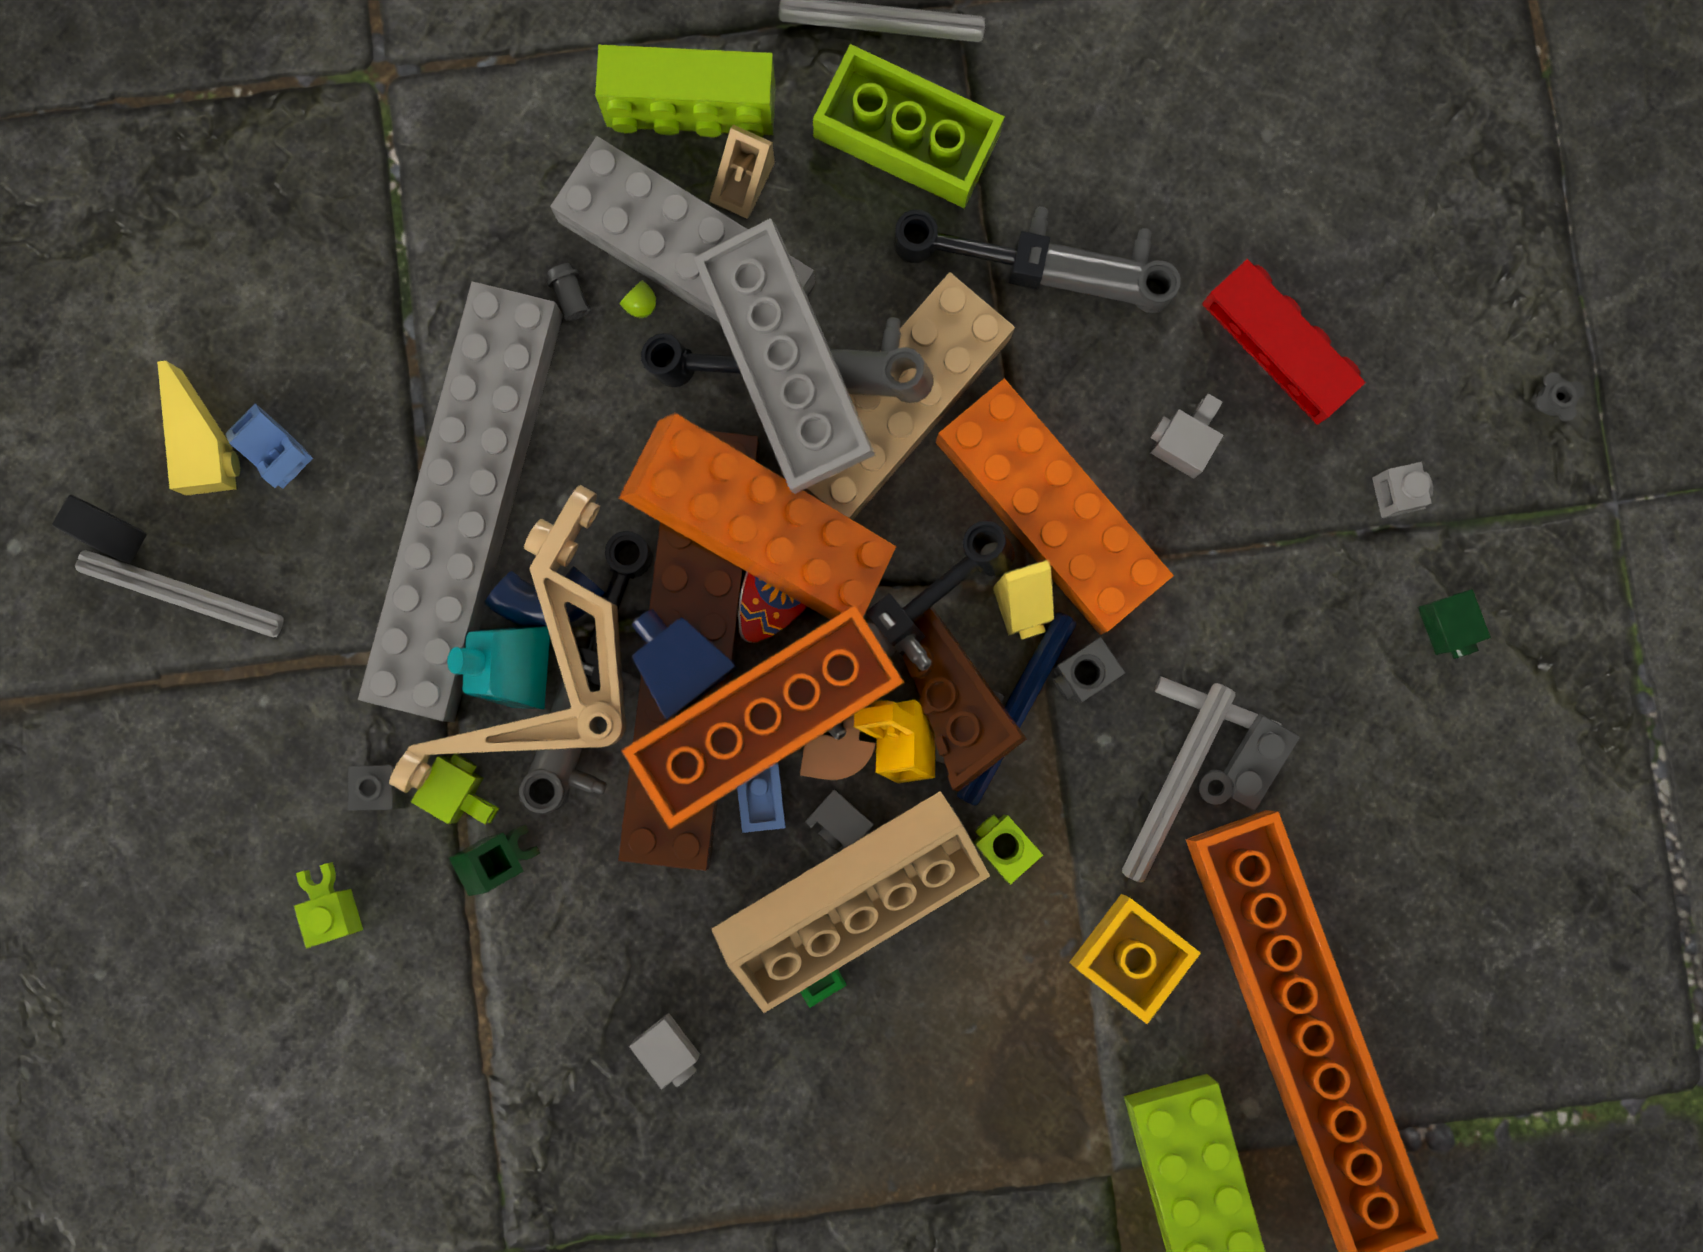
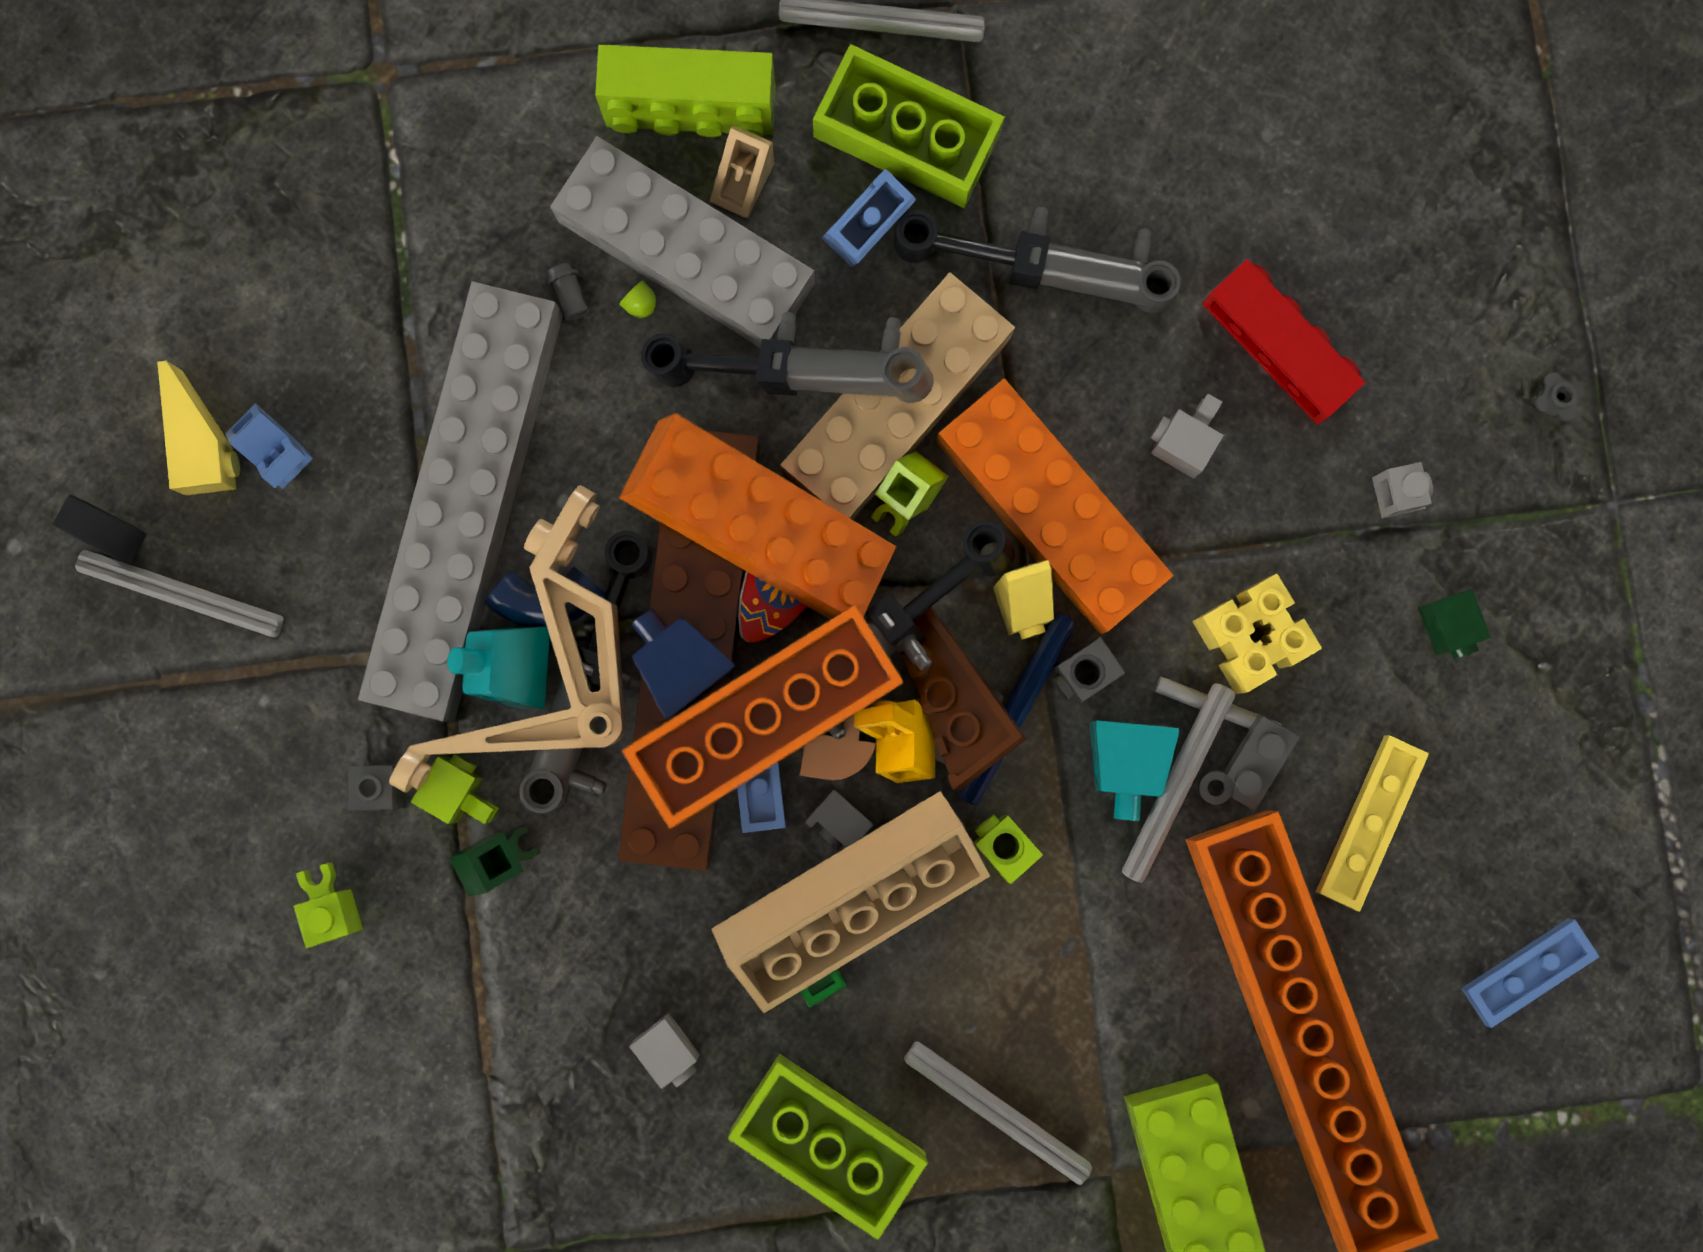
(783, 356): light grey plate -> none
(828, 1146): none -> lime brick
(868, 218): none -> medium blue brick
(908, 490): none -> lime brick
(998, 1113): none -> light grey axle
(1131, 762): none -> teal torso
(1134, 958): yellow brick -> none
(1282, 640): none -> light yellow brick
(1372, 823): none -> light yellow plate
(1530, 972): none -> medium blue plate

